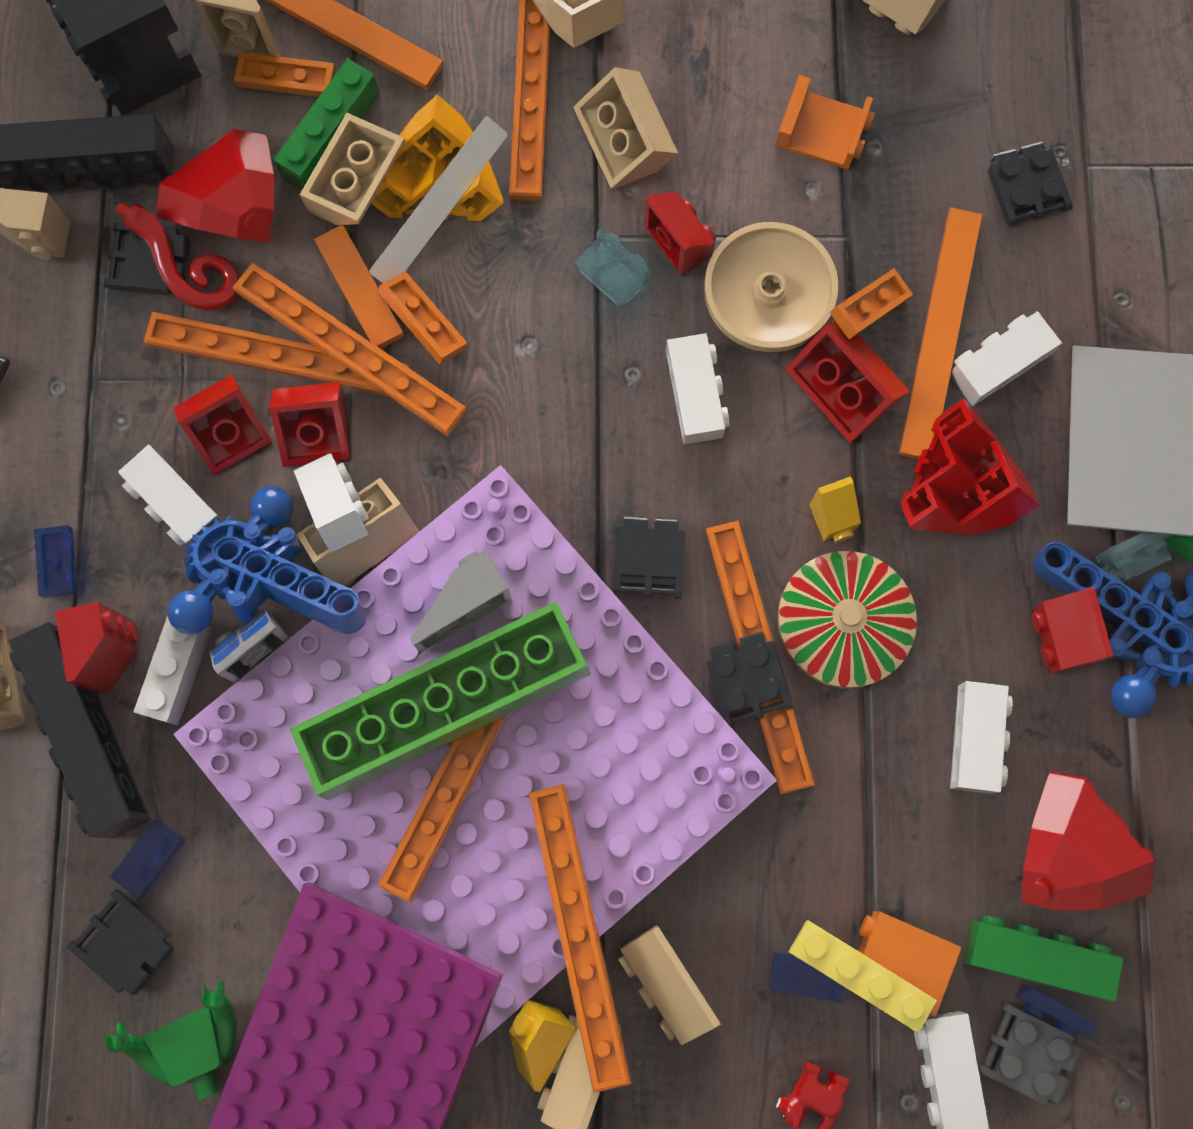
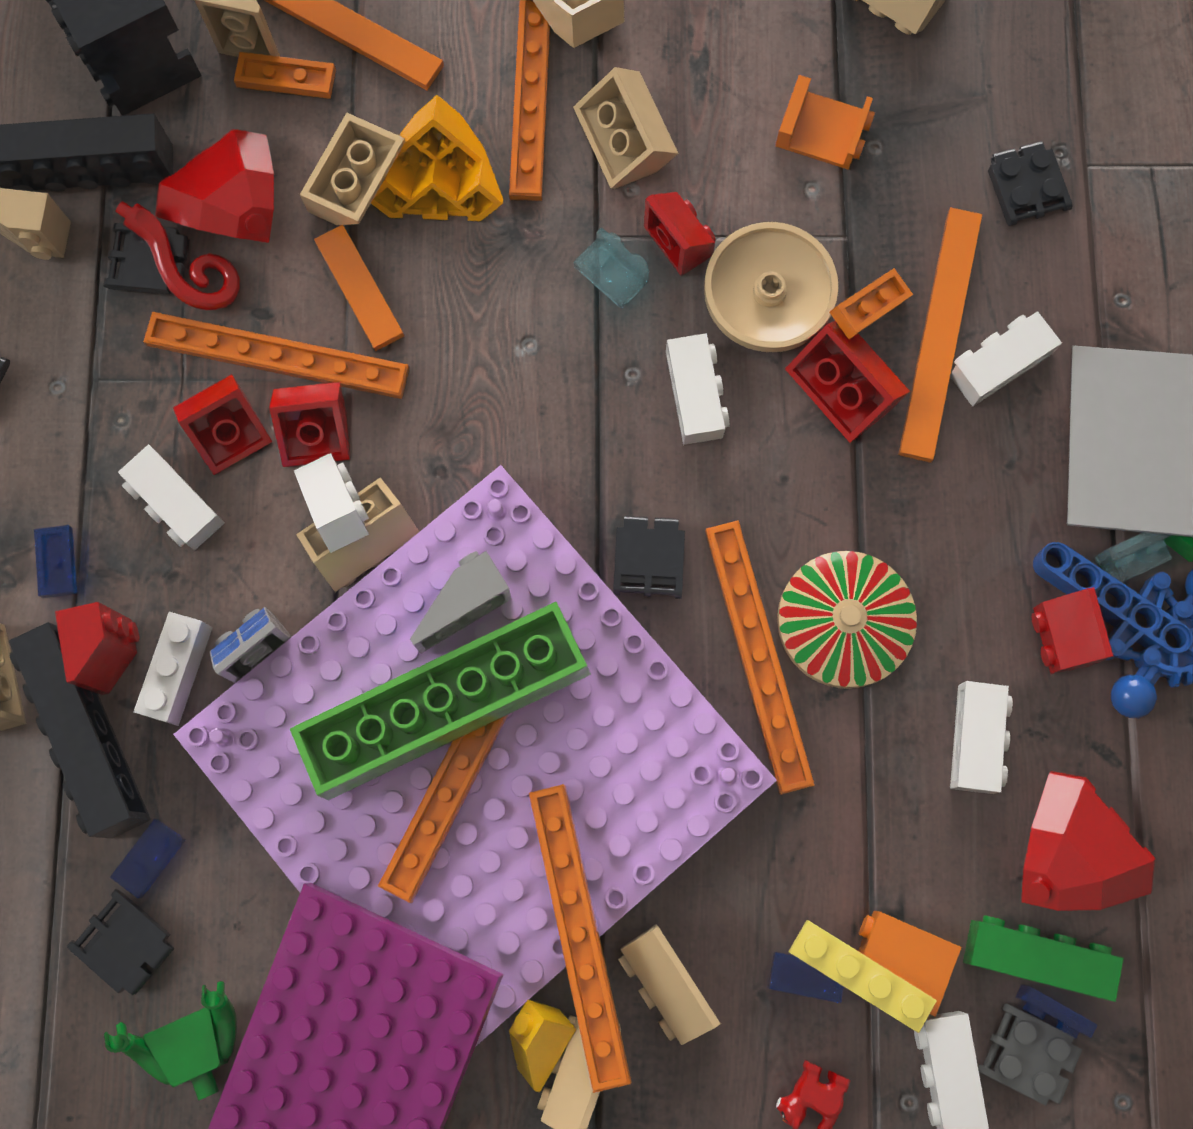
(261, 569): blue piece -> none
(349, 92): green brick -> none
(350, 349): orange tile -> none
(422, 317): orange plate -> none
(439, 200): white sticker -> none
(748, 678): black plate -> none
(836, 510): yellow slope -> none
(966, 479): red brick -> none

